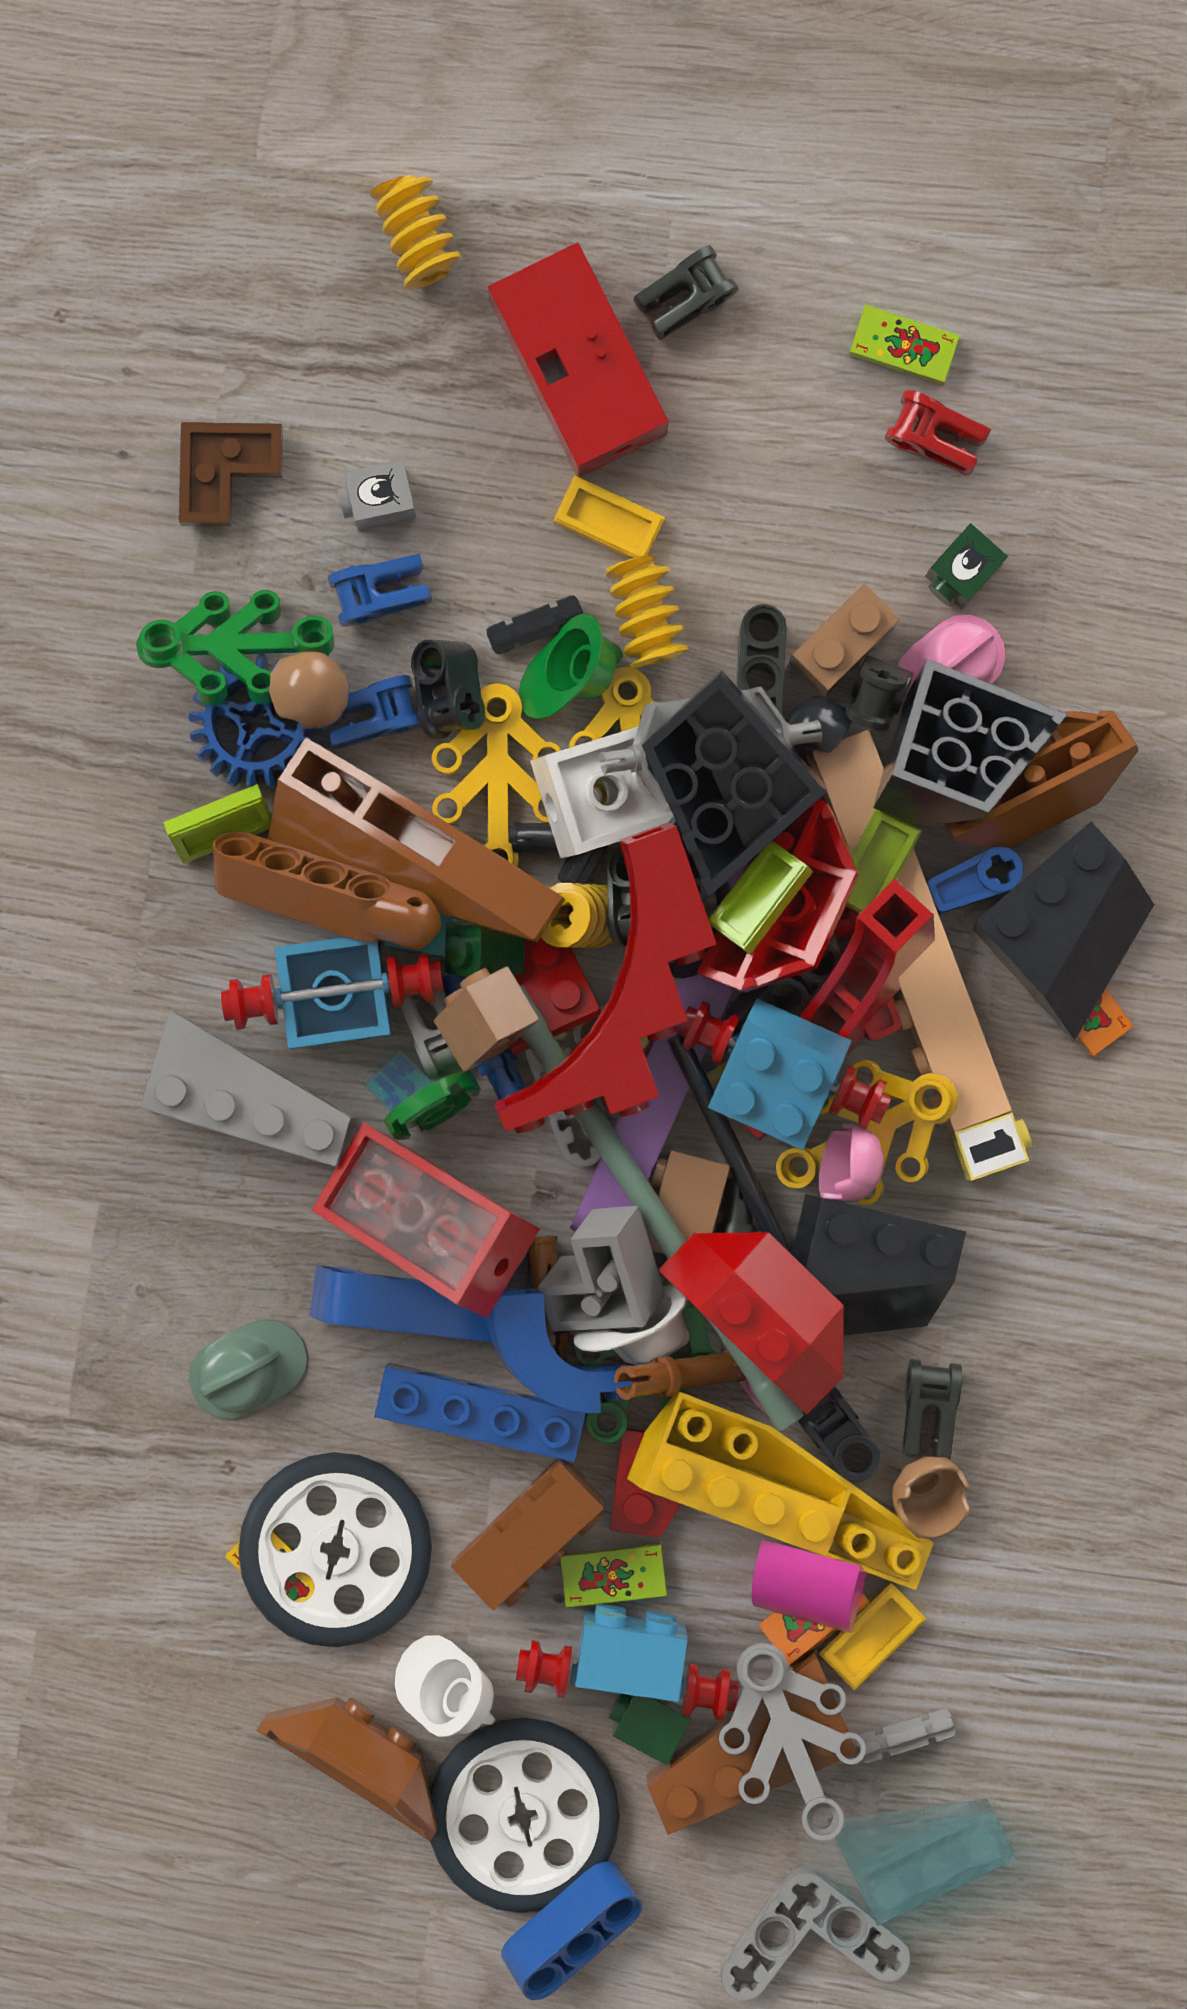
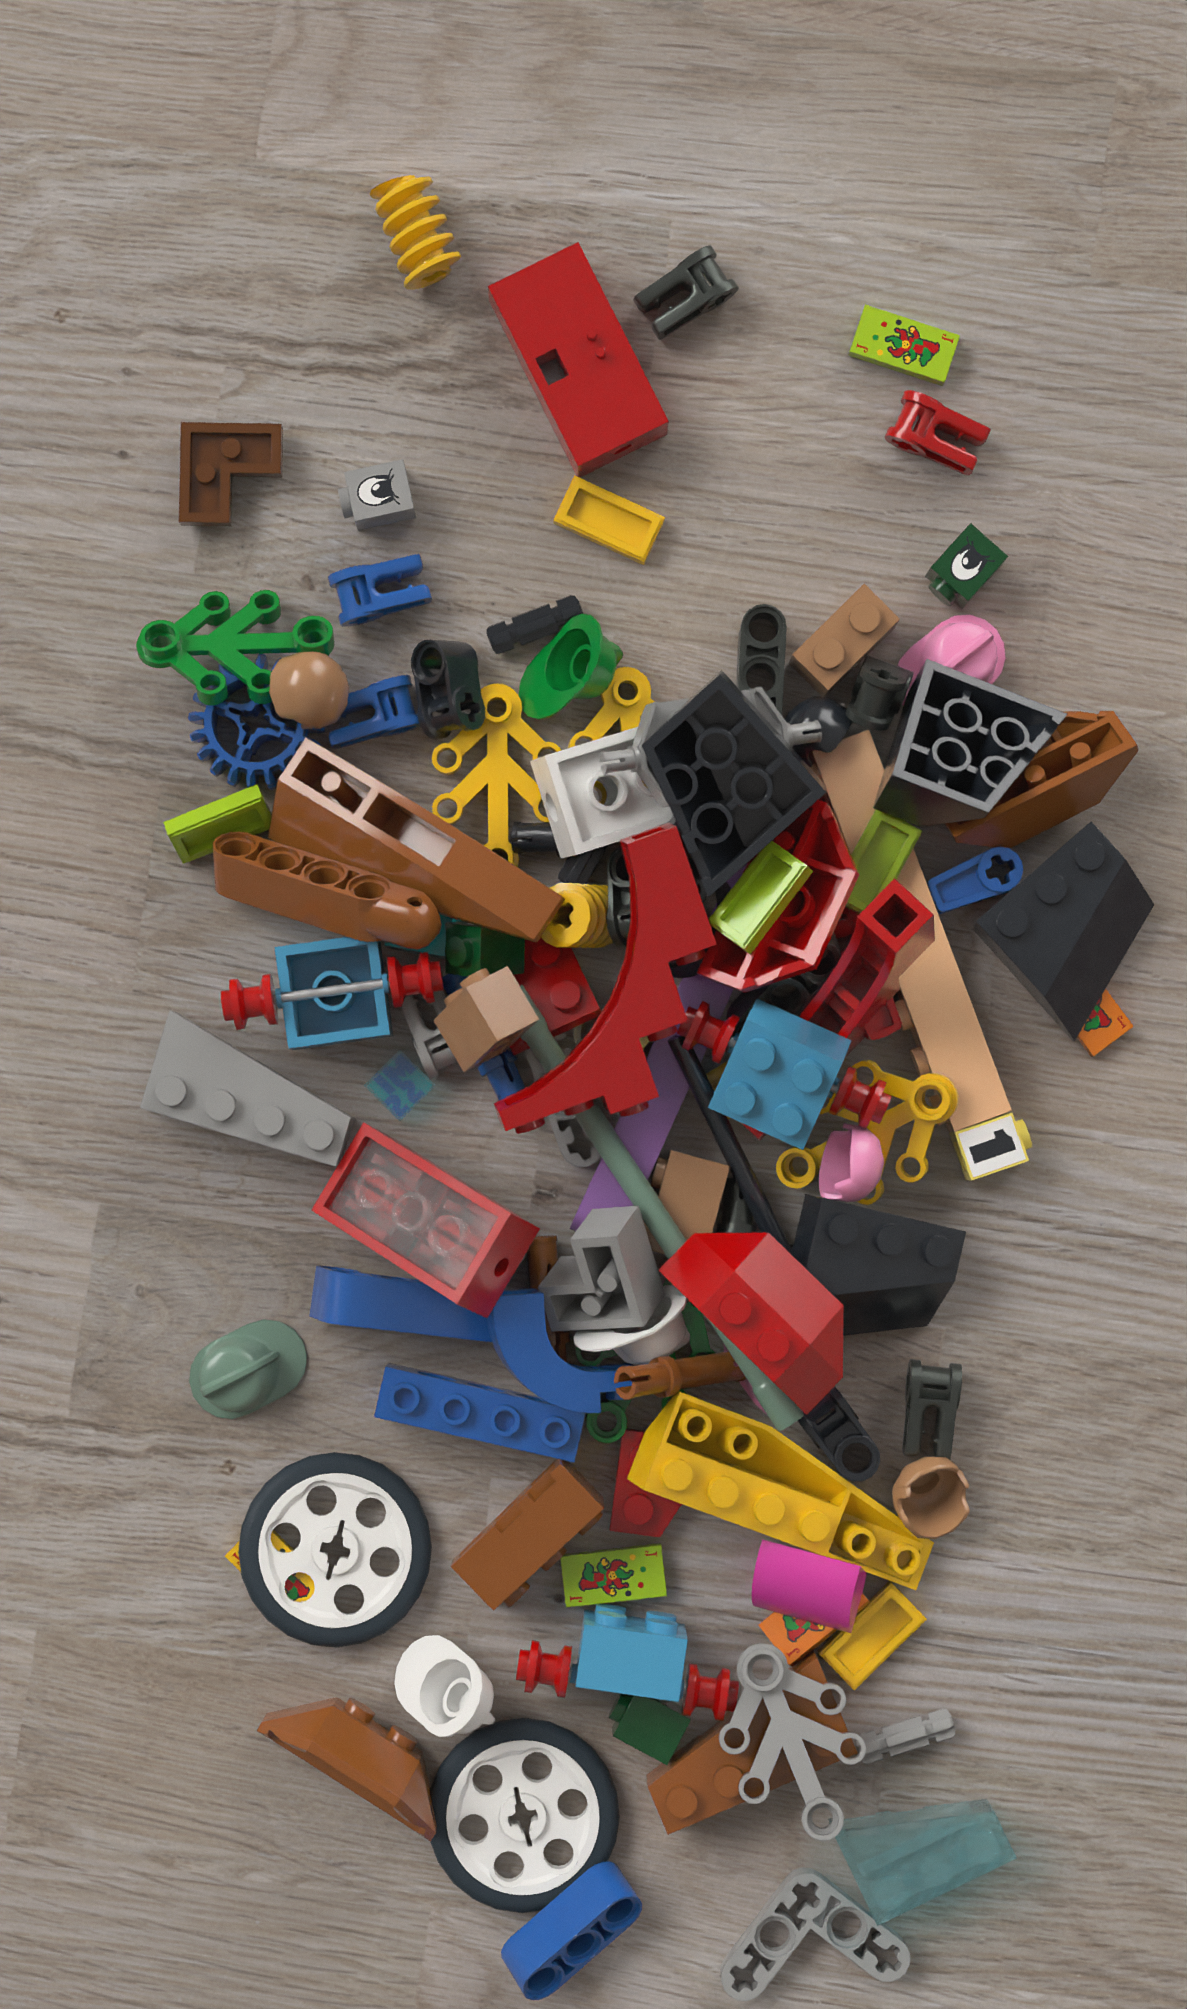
(432, 1104): green tile -> none
(645, 610): yellow piece -> none

